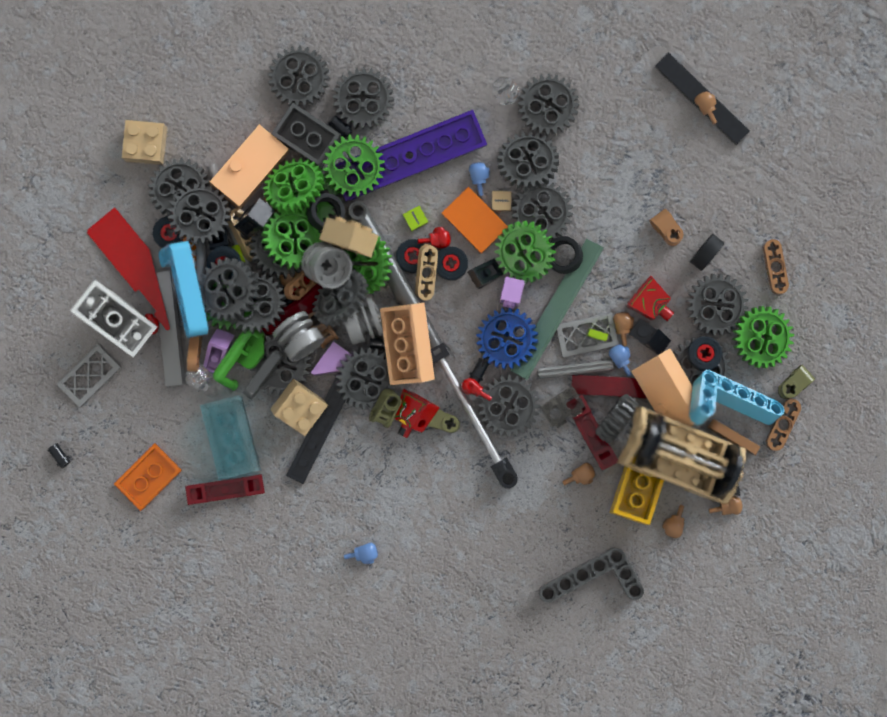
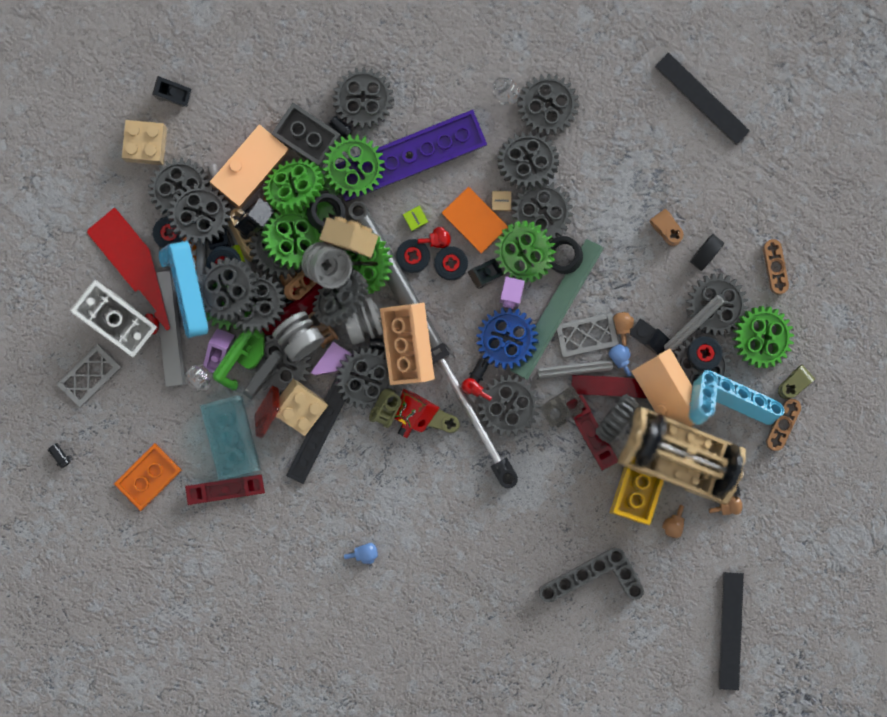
(170, 91): none -> black slope
(194, 352): medium nougat beam -> none
(267, 412): none -> clear red tile
(282, 72): dark grey gear -> none
(420, 266): tan beam -> none
(479, 174): medium blue piece -> none
(583, 474): medium nougat piece -> none
(597, 335): lime tile -> none
(651, 301): red torso -> none
(694, 323): none -> light grey axle
(706, 103): medium nougat piece -> none
(731, 631): none -> black tile
(733, 437): medium nougat beam -> none

